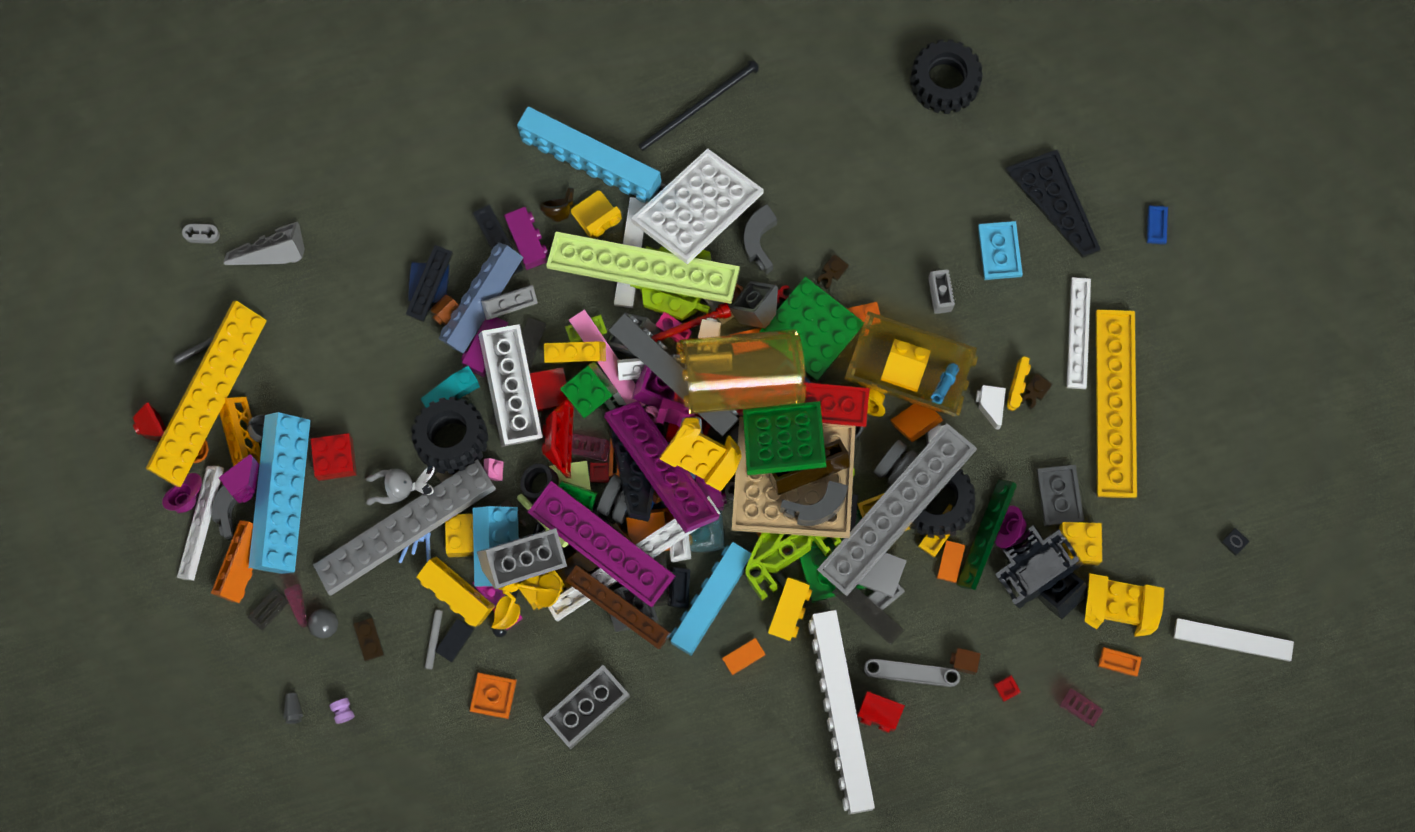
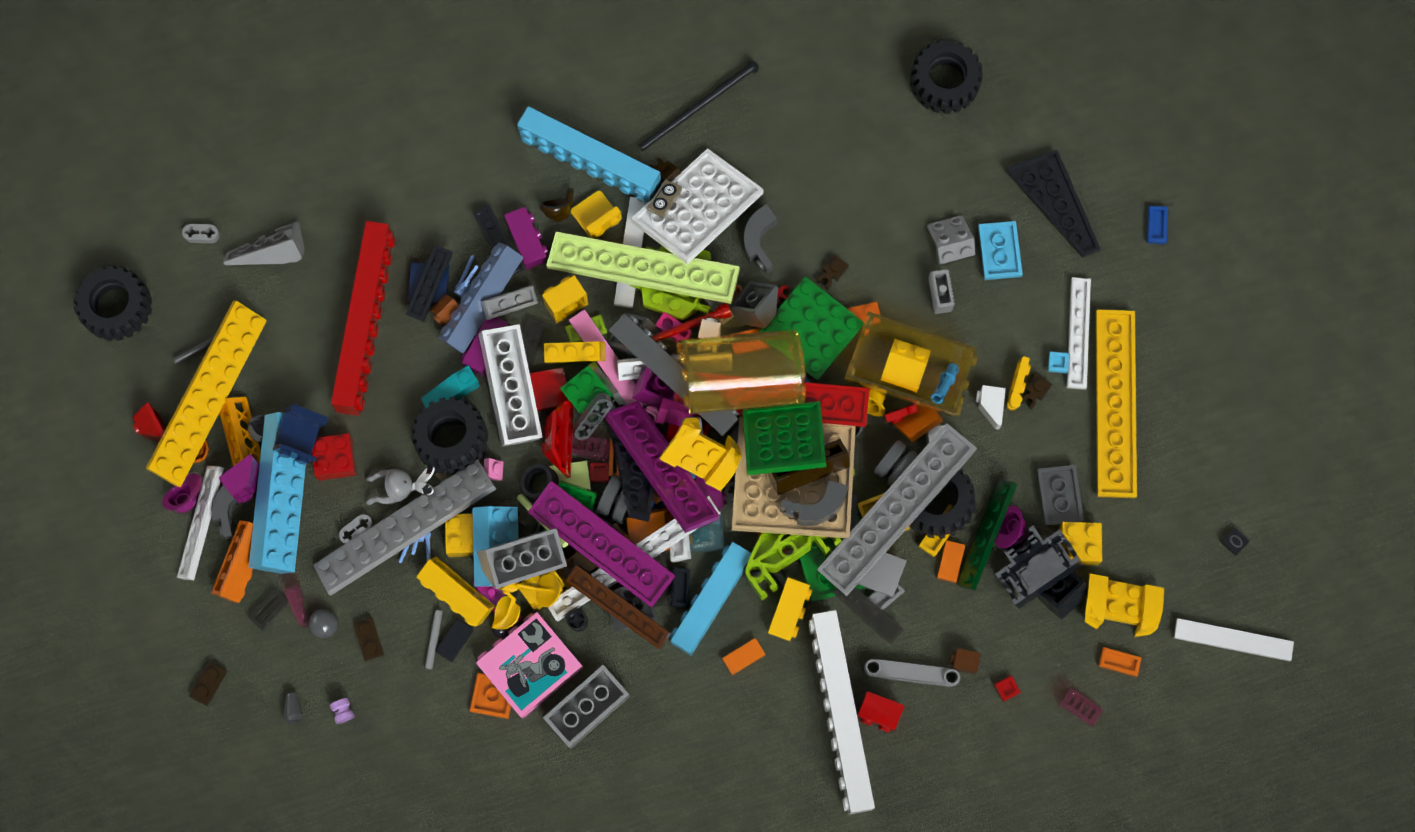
(96, 286): none -> black tyre
(208, 684): none -> dark brown plate
(298, 433): none -> dark blue panel
(353, 525): none -> light grey beam
(363, 318): none -> red brick
(463, 286): none -> light blue plant
(529, 664): none -> panel
(565, 298): none -> yellow brick
(577, 620): none -> black wheel
(592, 408): none -> dark grey beam
(664, 198): none -> tile
(667, 171): none -> dark brown plate
(896, 415): none -> red plate
(952, 239): none -> light grey bracket
(1058, 362): none -> medium azure plate

